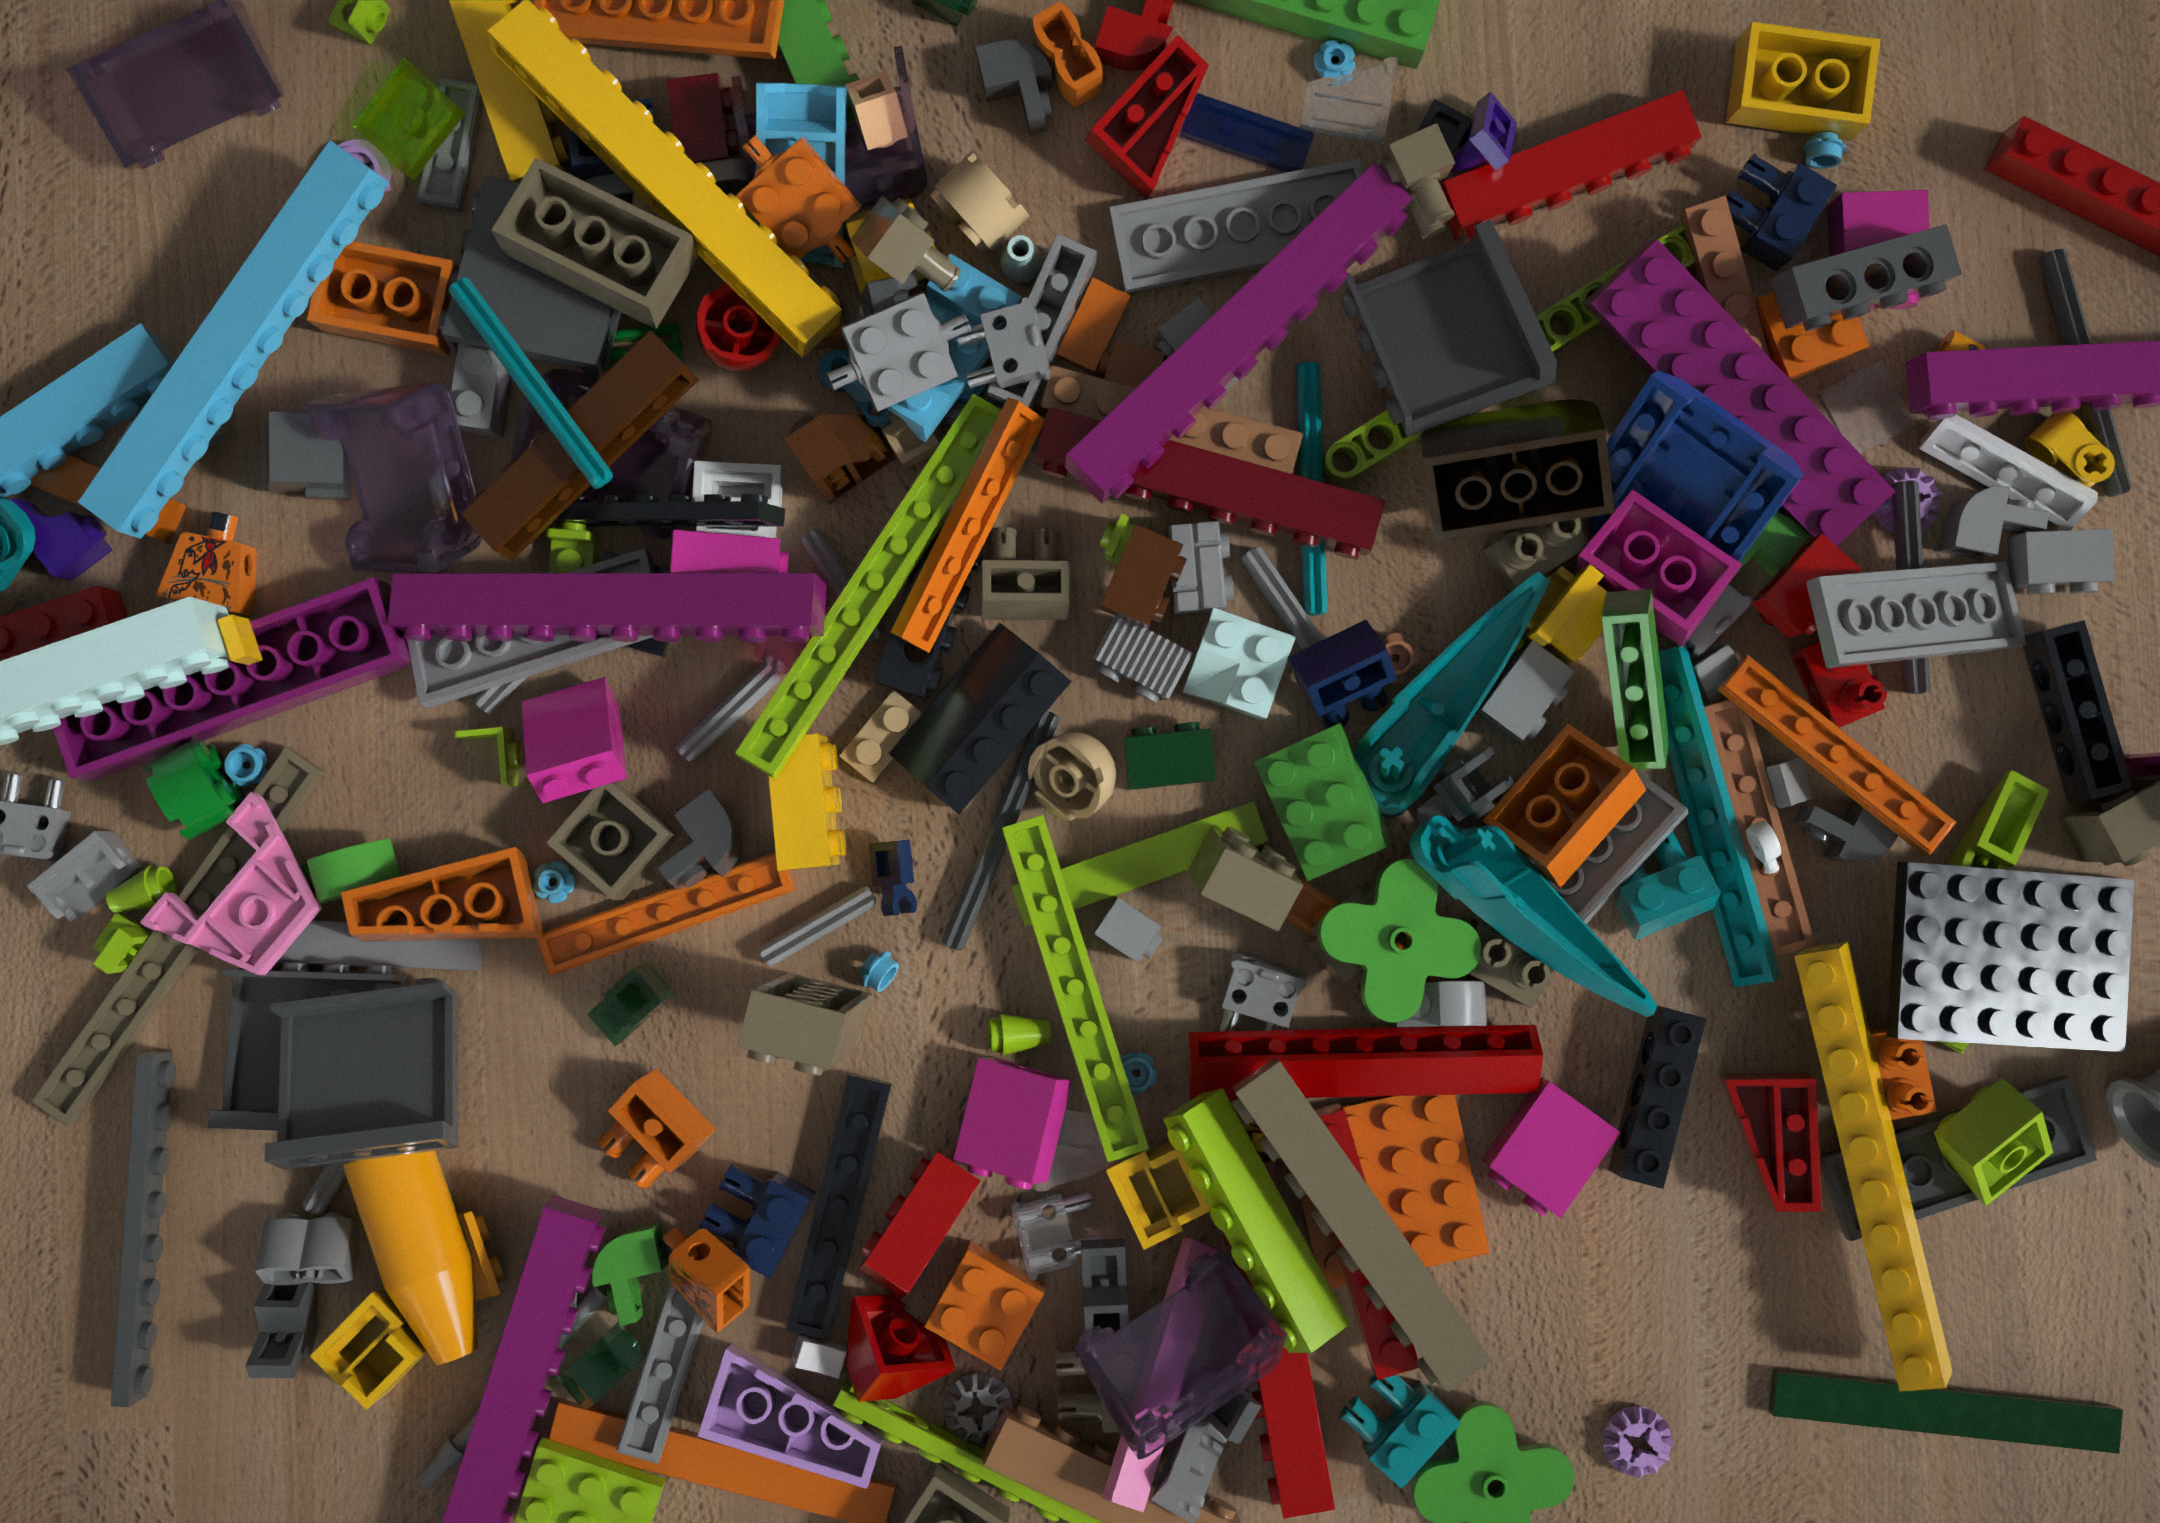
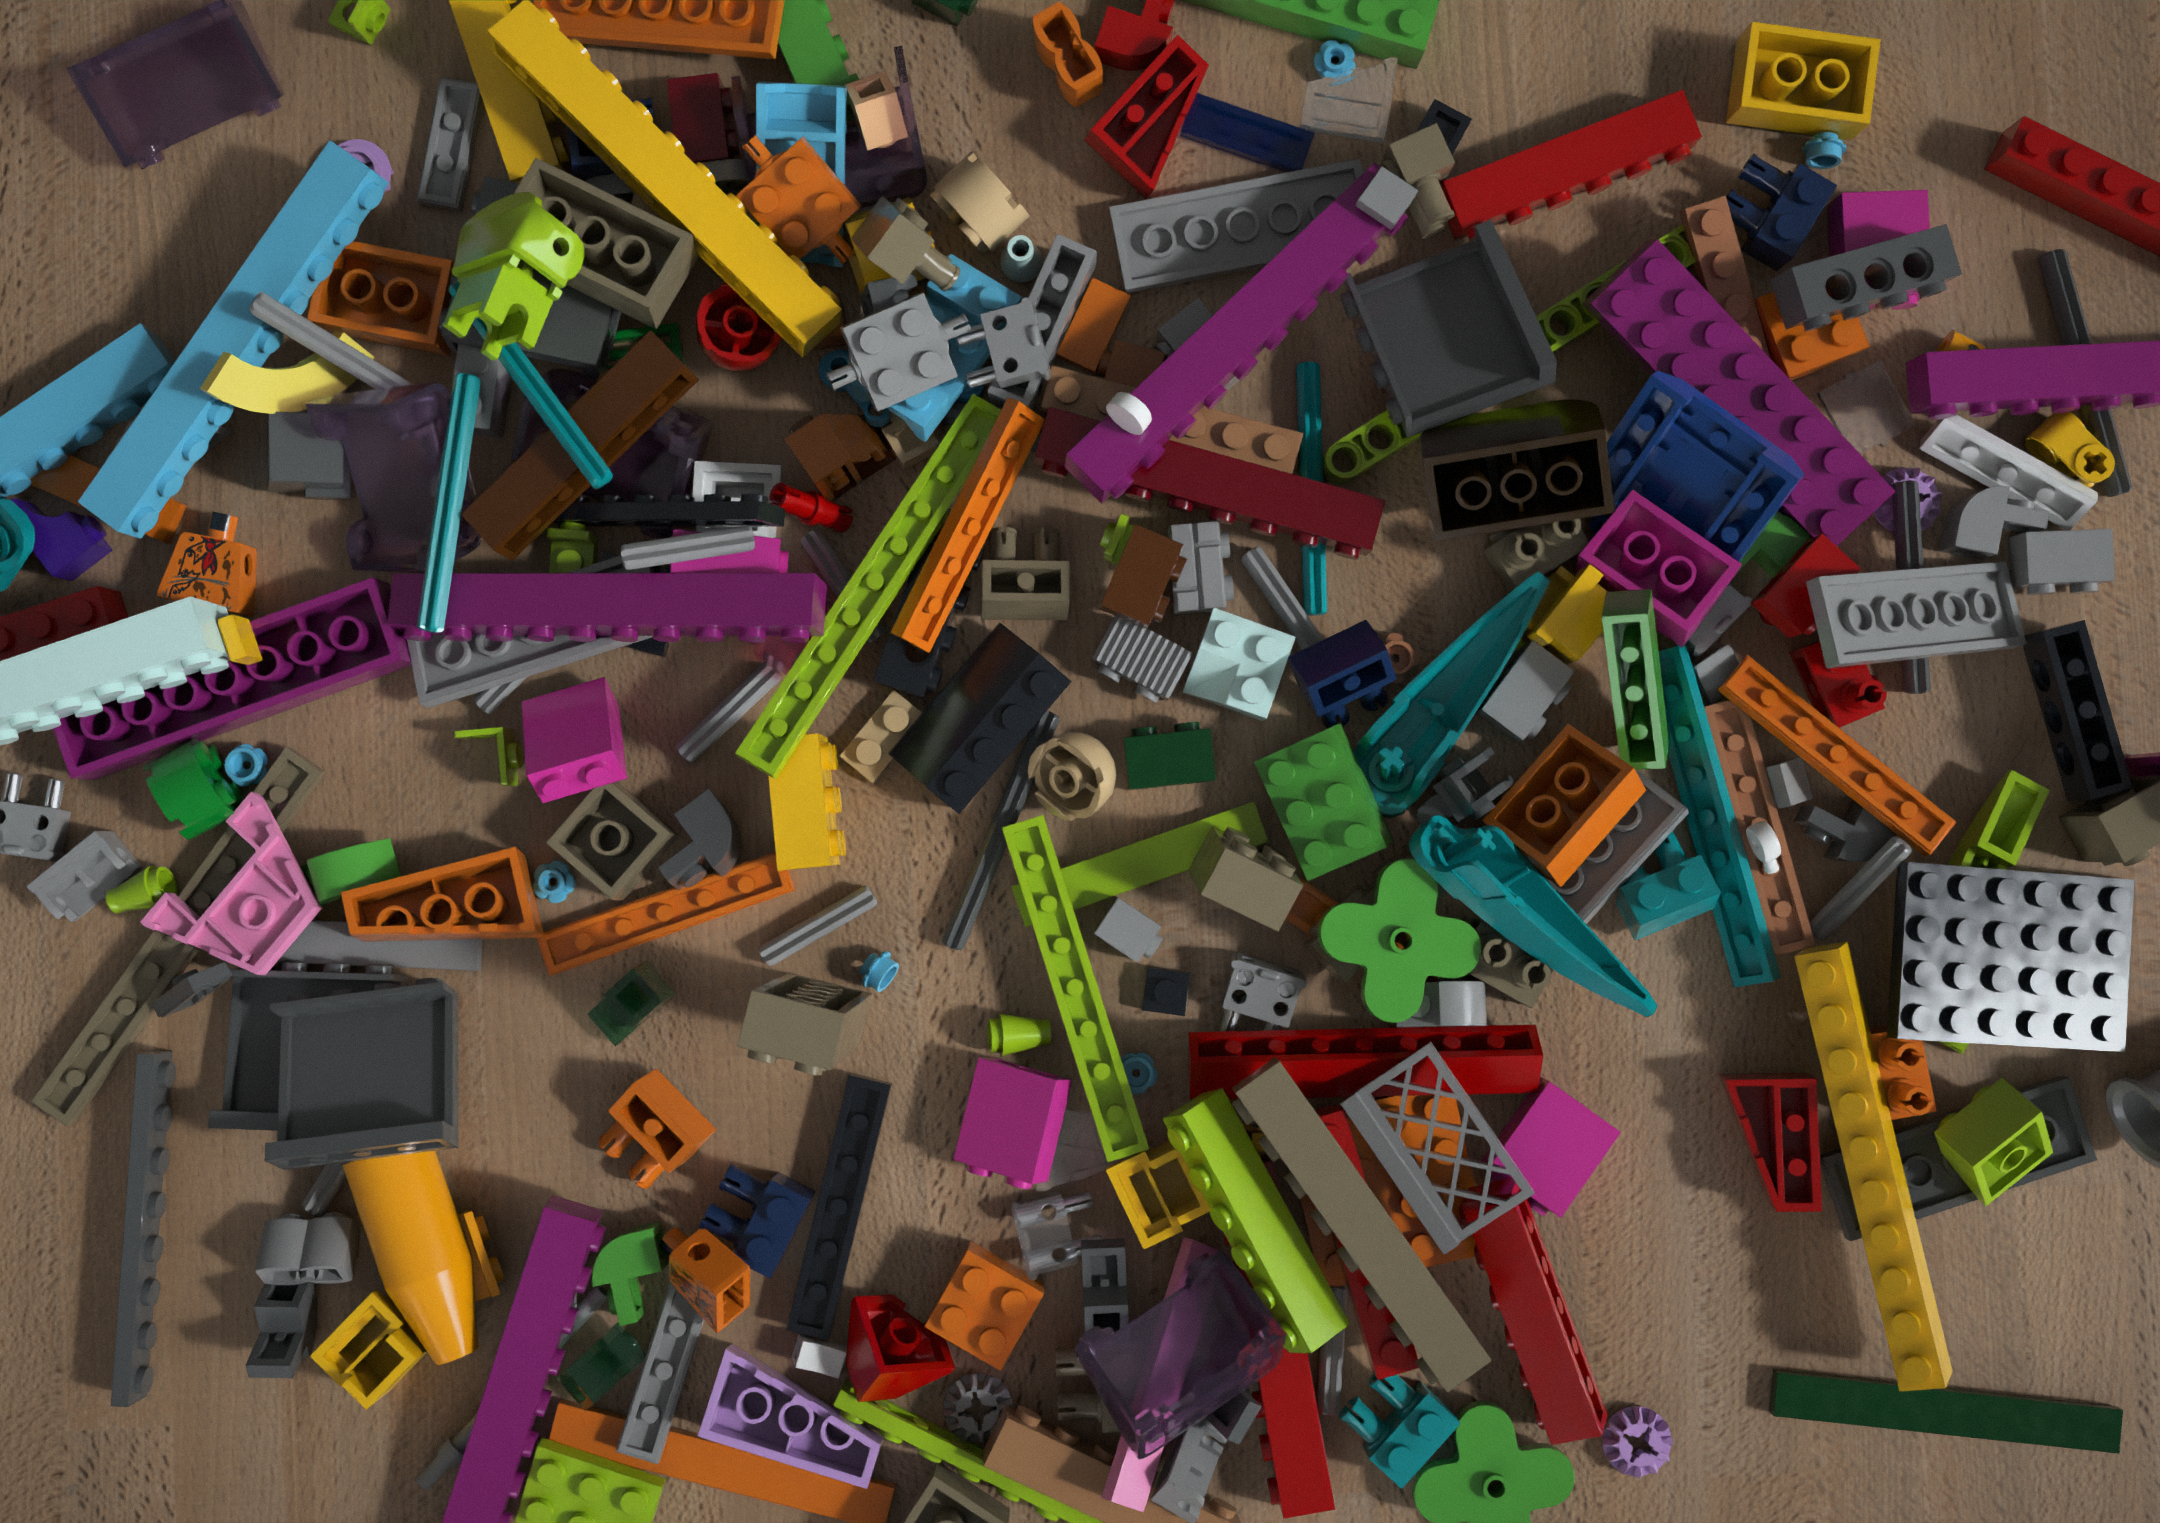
(119, 943): lime bracket -> none
(191, 989): none -> dark grey plate
(278, 389): none -> light yellow tile
(323, 343): none -> light grey axle
(408, 118): clear neon green plate -> none
(448, 503): none -> teal axle
(499, 287): none -> lime piece
(687, 547): none -> light grey axle
(811, 507): none -> red pin
(892, 869): dark blue plate -> none
(917, 1224): red wedge -> none
(1017, 69): dark grey brick -> none
(1129, 413): none -> white tile
(1166, 991): none -> black plate
(1331, 1365): none -> light grey axle
(1386, 198): none -> light grey tile
(1404, 1168): none -> light grey fence
(1487, 137): dark purple tile -> none
(1536, 1318): none -> red brick
(1657, 1096): black brick -> none
(1859, 887): none -> light grey axle

